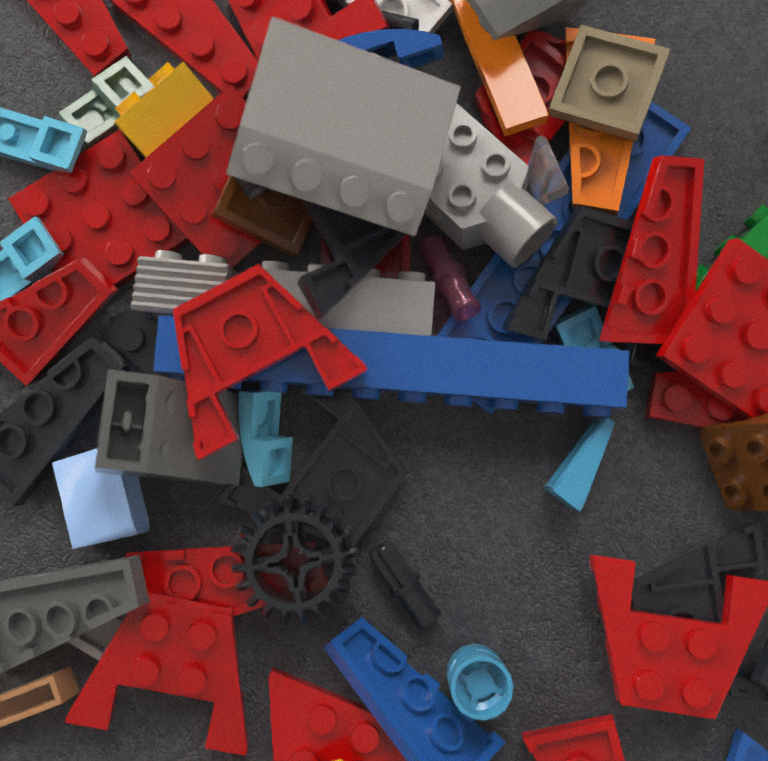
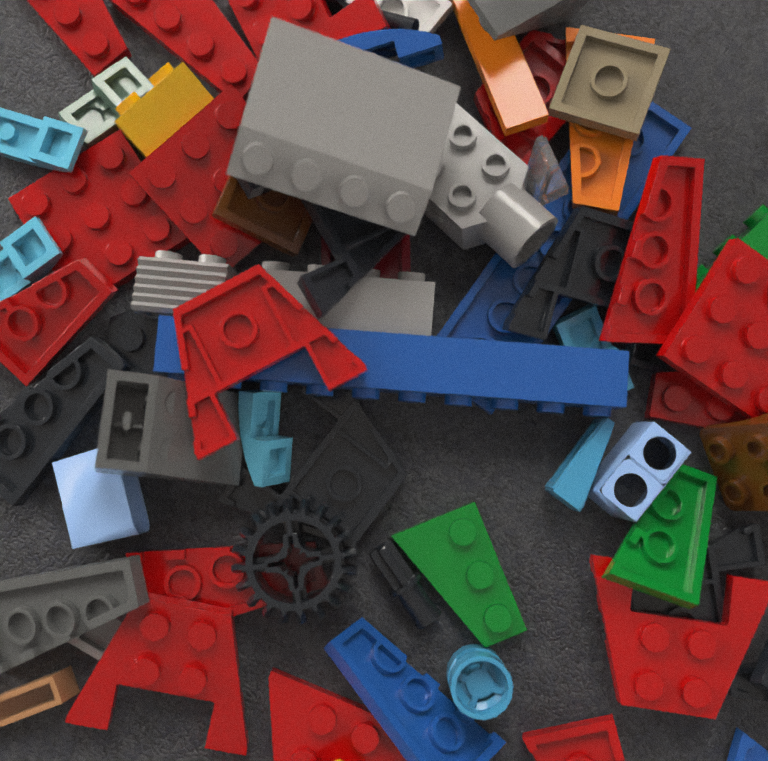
(450, 278): clear pink pin -> none
(465, 571): none -> green wing
(632, 444): none -> light blue piece
(669, 541): none -> green wing

